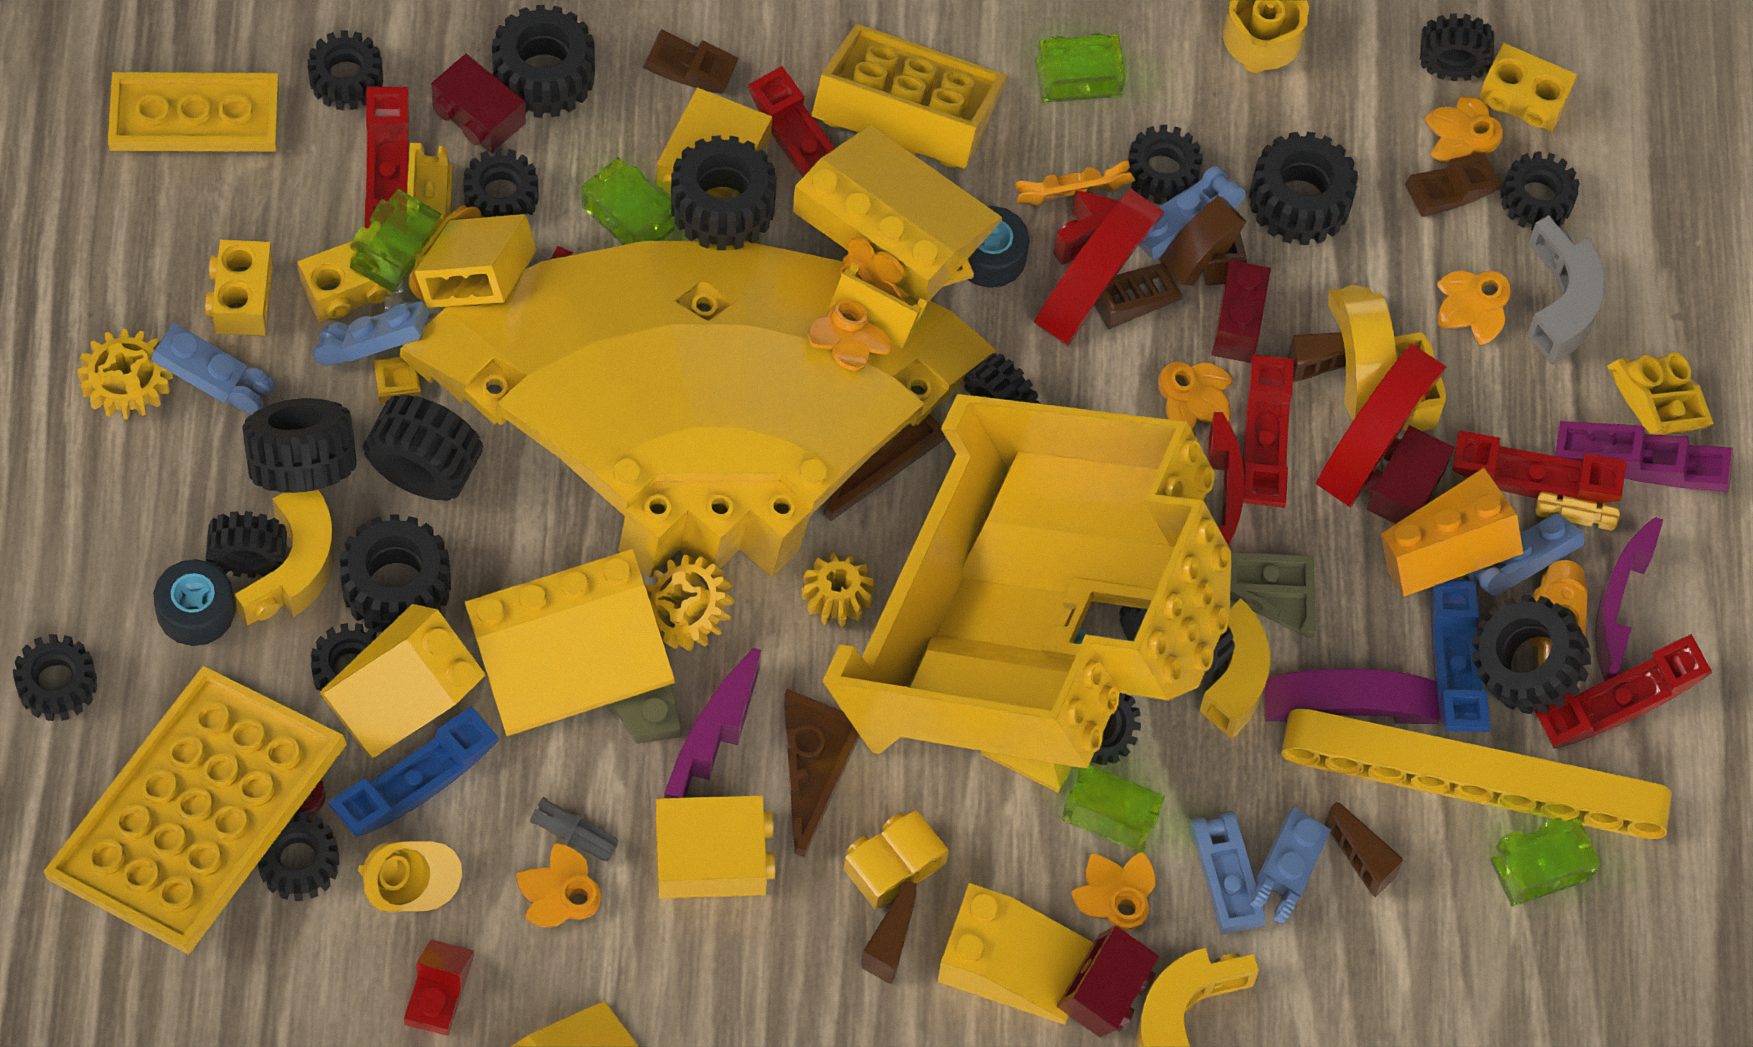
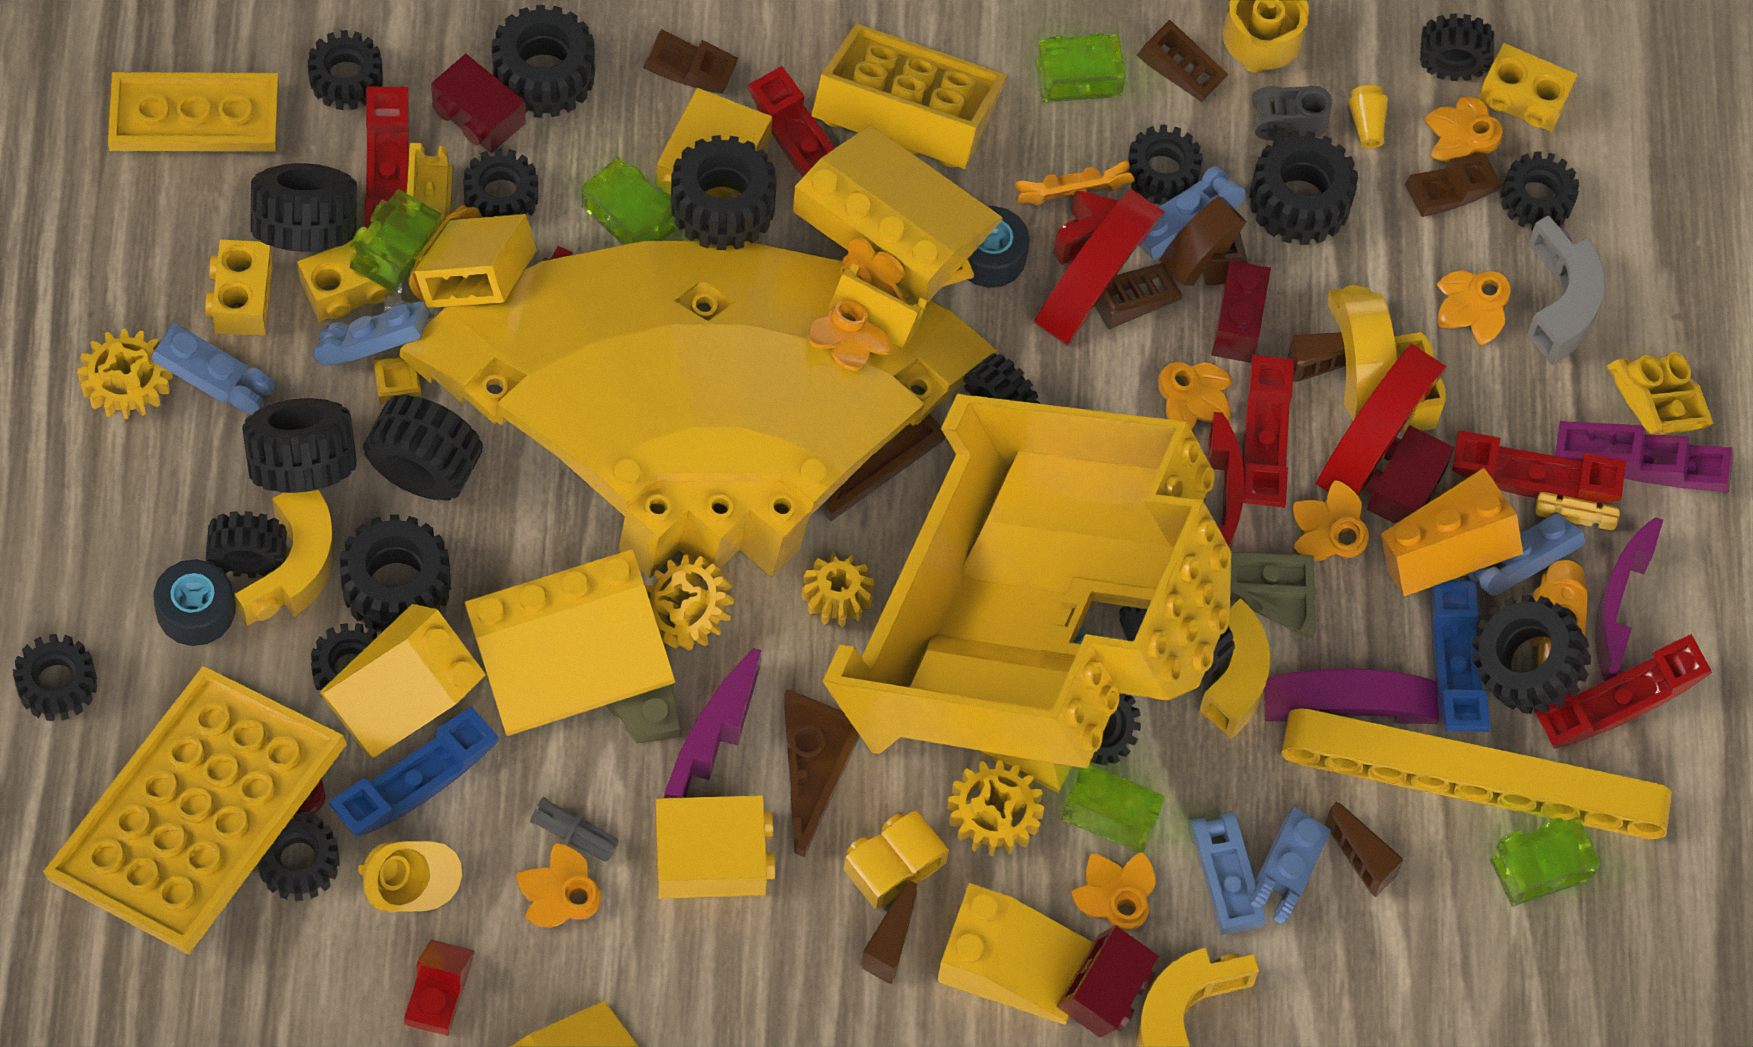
(303, 207): none -> black tyre
(982, 820): none -> yellow gear
(1181, 44): none -> reddish brown slope
(1289, 111): none -> dark grey piece
(1327, 521): none -> light orange plate
(1369, 111): none -> yellow cone

